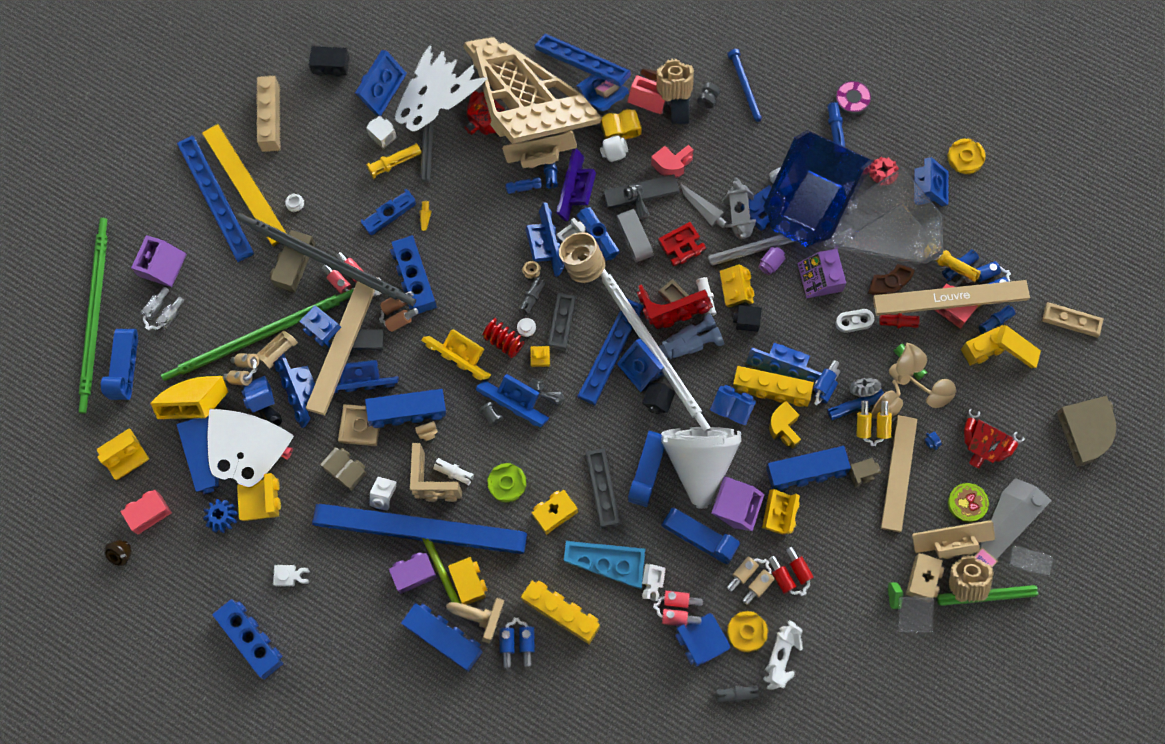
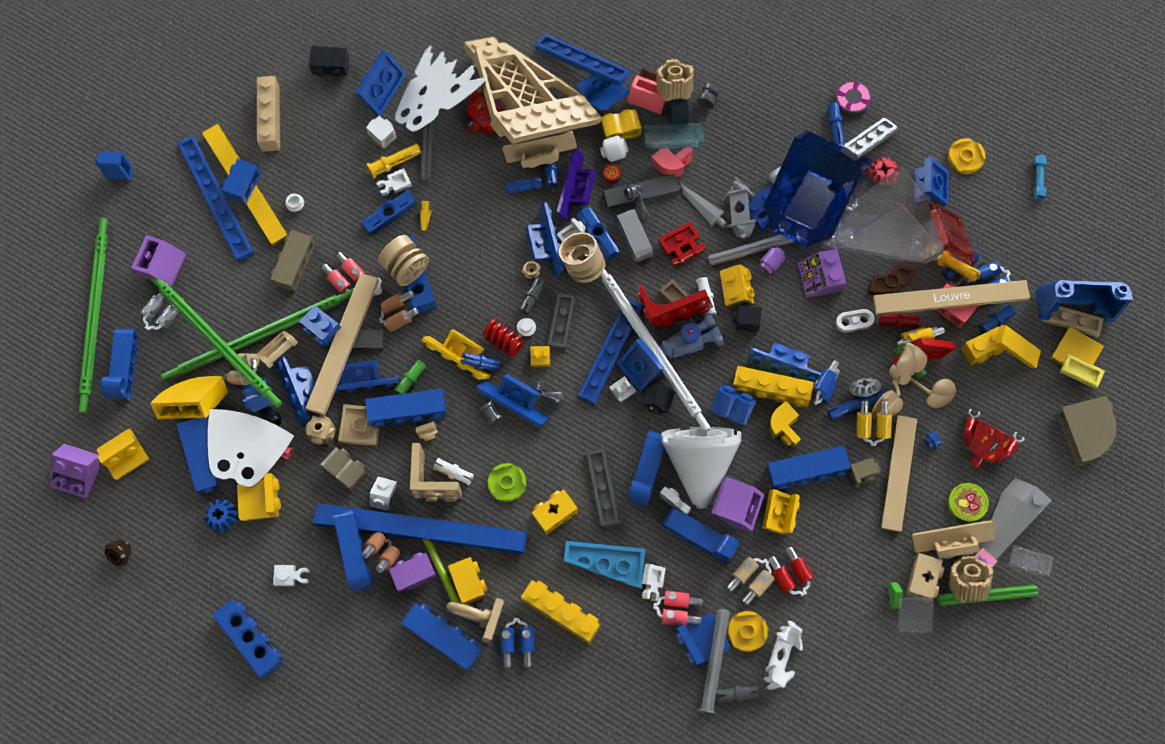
(73, 470): none -> medium lavender slope
(114, 165): none -> blue brick
(145, 511): coral brick -> none
(173, 297): none -> bright green axle
(241, 181): none -> blue brick
(323, 435): none -> tan brick
(326, 259): dark grey axle -> none
(351, 548): none -> blue beam
(388, 557): none -> nougat piece
(396, 181): none -> white plate
(403, 260): none -> tan wheel
(410, 377): none -> bright green pin
(480, 361): none -> blue pin
(606, 89): tan tile -> none
(611, 173): none -> red tile
(622, 390): none -> white tile
(672, 498): none -> white plate
(674, 136): none -> clear light blue piece
(690, 332): none -> blue tile
(715, 661): none -> light grey axle
(734, 56): blue bar -> none
(869, 139): none -> light grey tile
(928, 333): none -> yellow piece
(932, 348): none -> red wing
(952, 233): none -> clear red piece
(1039, 163): none -> dark azure bar
(1078, 346): none -> yellow tile
(1082, 371): none -> light yellow tile
(1105, 297): none -> blue windscreen

